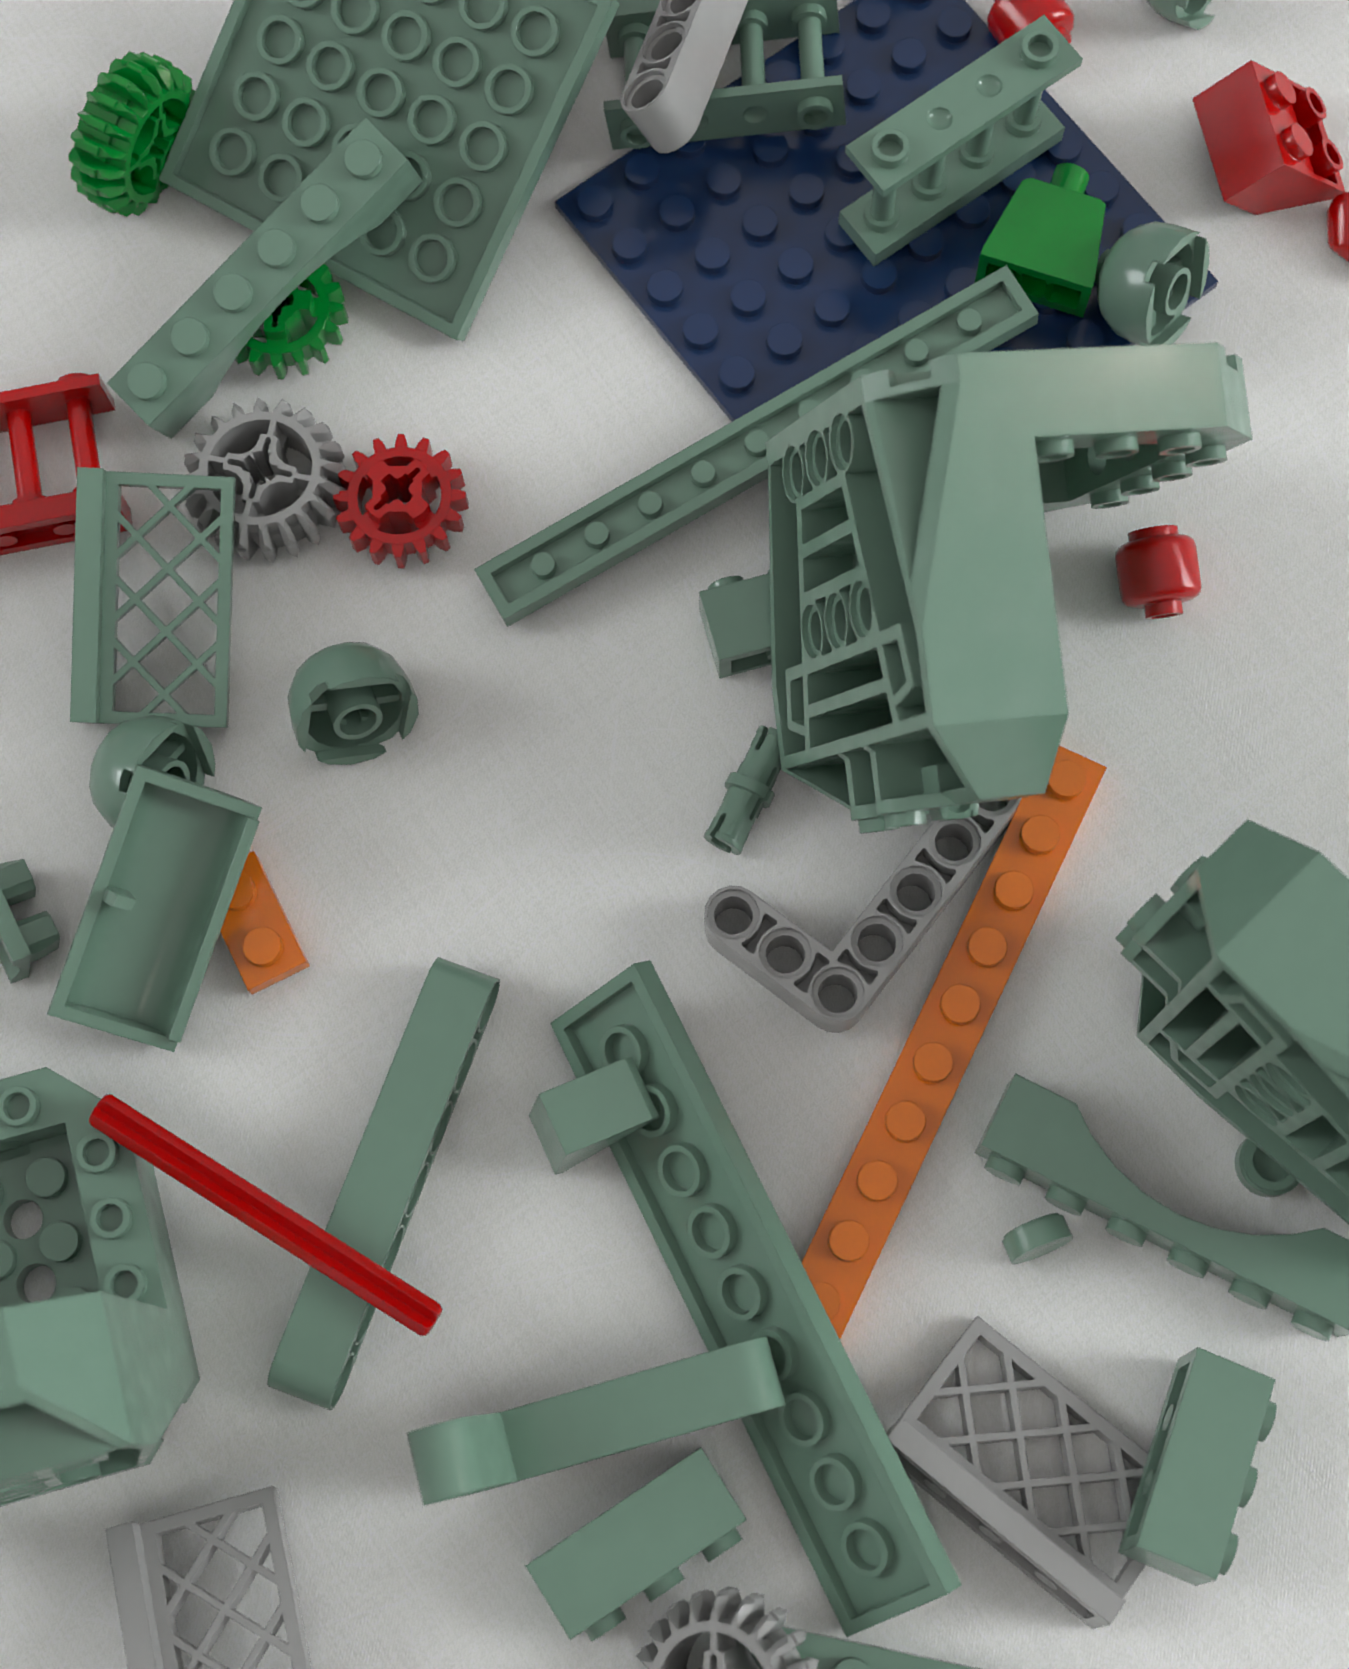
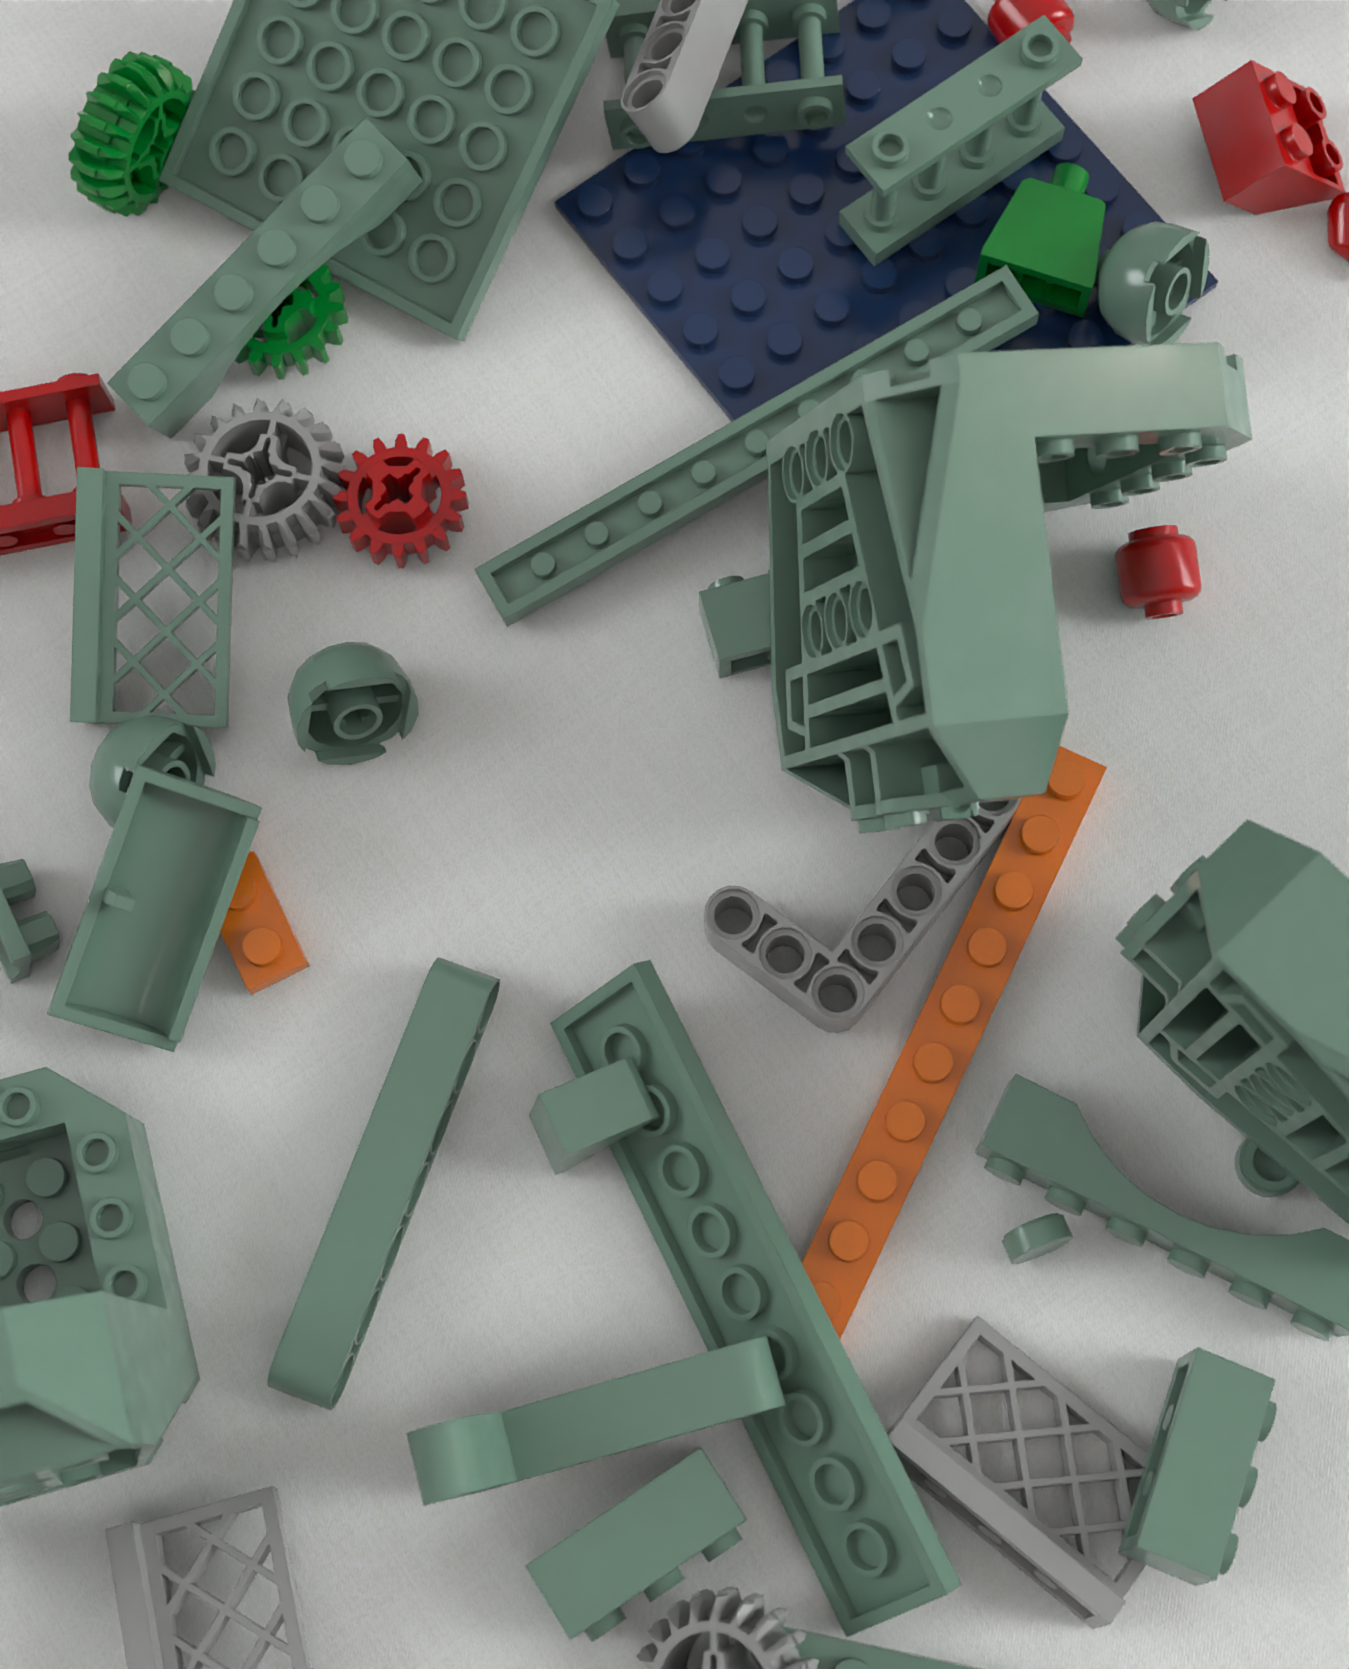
(266, 1215): red axle -> none
(747, 793): sand green pin -> none

